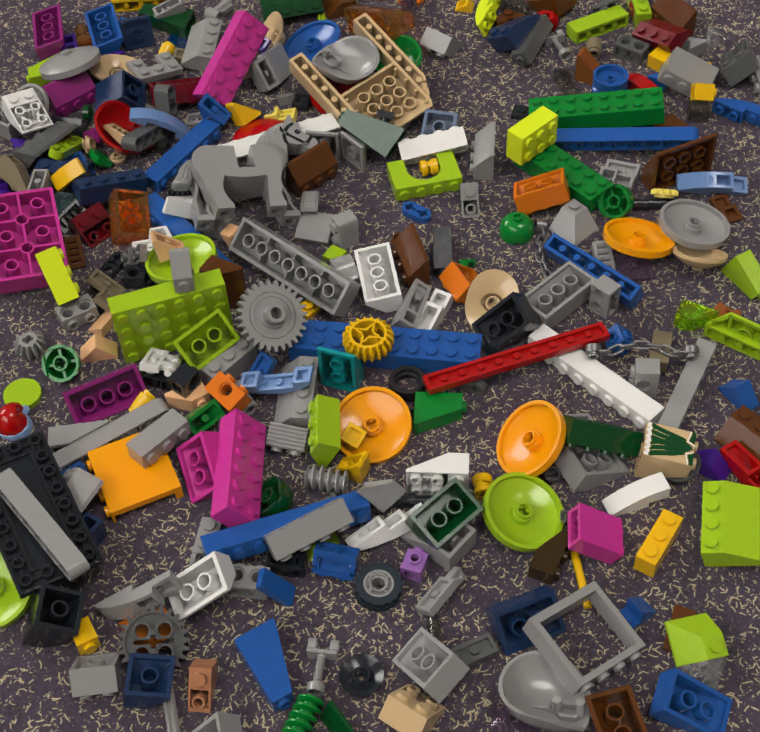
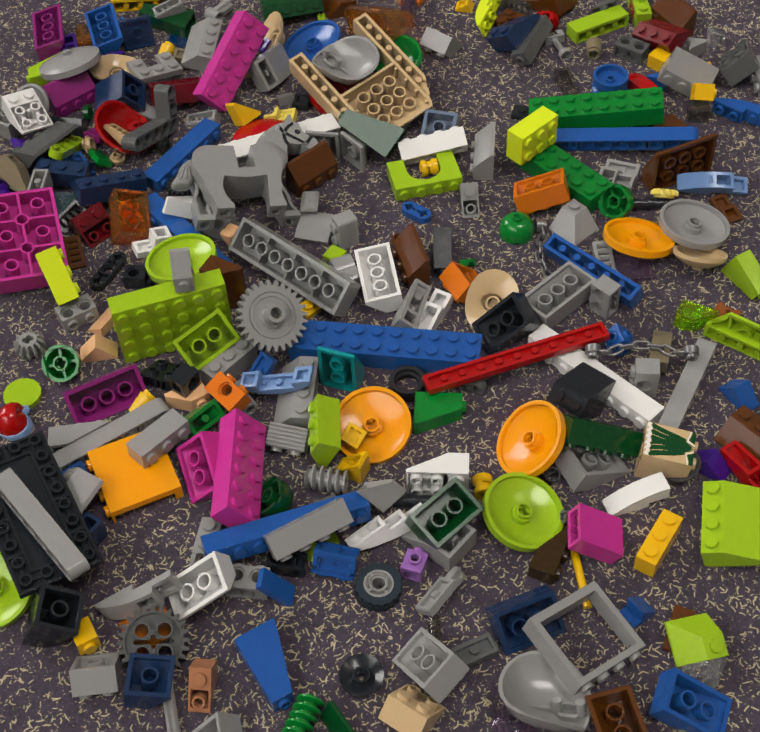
(67, 174): yellow slope -> none
(106, 286): dark tan plate -> none
(134, 255): flat silver slope -> none
(159, 118): medium blue slope -> none
(160, 360): white plate -> none
(162, 245): light nougat slope -> none
(211, 108): blue slope -> none
(316, 686): light grey bar -> none
(368, 340): yellow gear -> none
(385, 116): black plate -> none
(582, 391): none -> black slope
(585, 66): dark orange slope -> none

